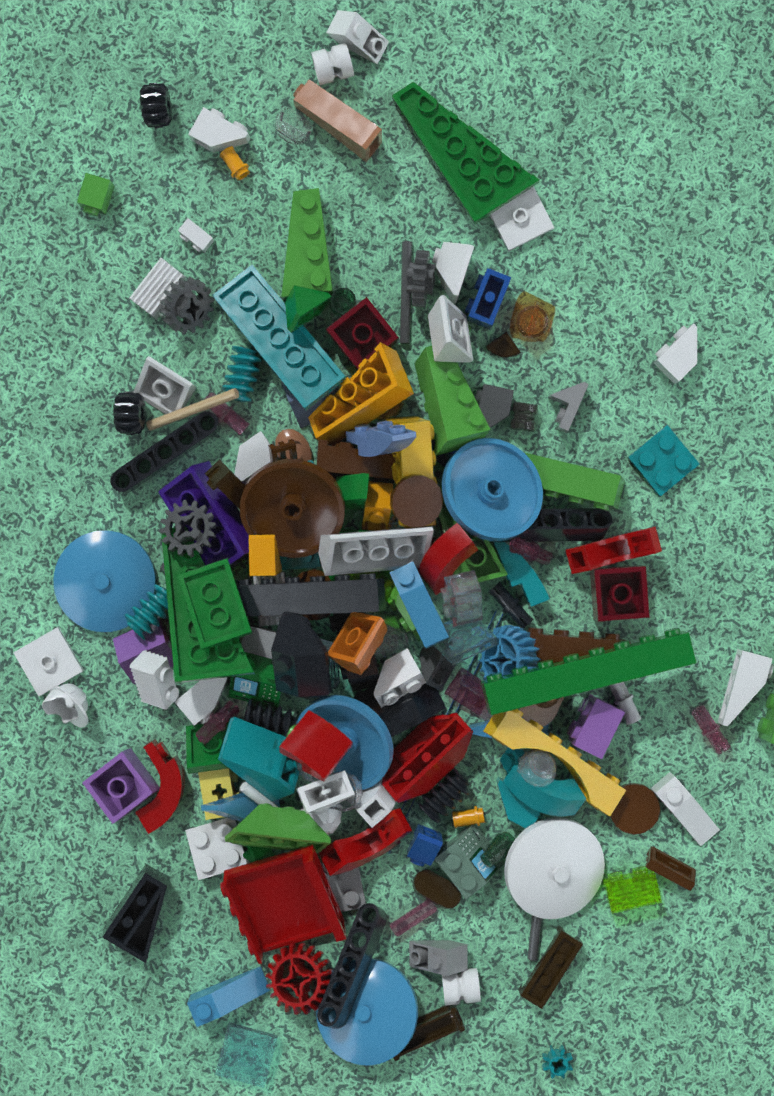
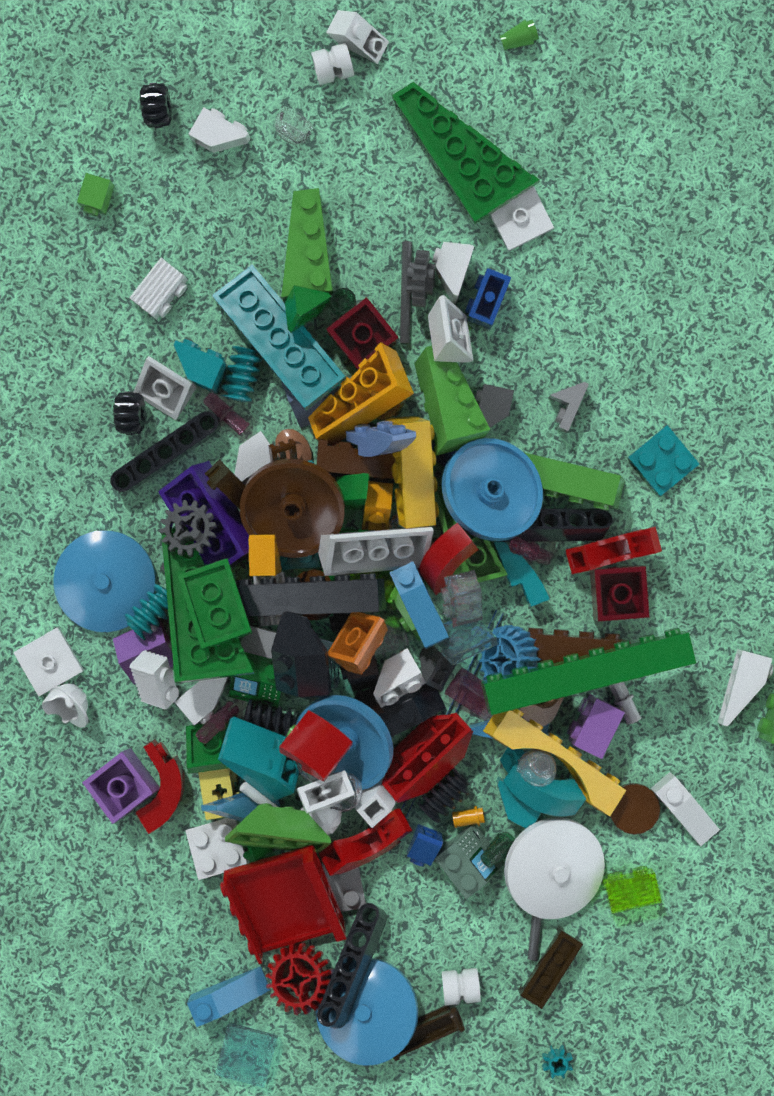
(137, 914): black wedge -> none
(187, 305): dark grey gear -> none
(193, 233): white piece -> none
(193, 409): tan bar -> none
(201, 367): none -> teal slope
(234, 163): light orange pin -> none
(338, 119): nougat slope -> none
(413, 918): clear pink axle -> none
(416, 501): reddish brown tile -> none
(436, 889): dark brown tile -> none
(438, 956): light grey slope -> none
(503, 347): dark brown tile -> none
(510, 605): black pin -> none
(520, 35): none -> bright green cone
(524, 416): clear smoke wheel -> none
(531, 318): clear orange piece -> none
(670, 868): reddish brown tile -> none
(680, 356): white slope -> none
(710, 729): clear pink axle -> none

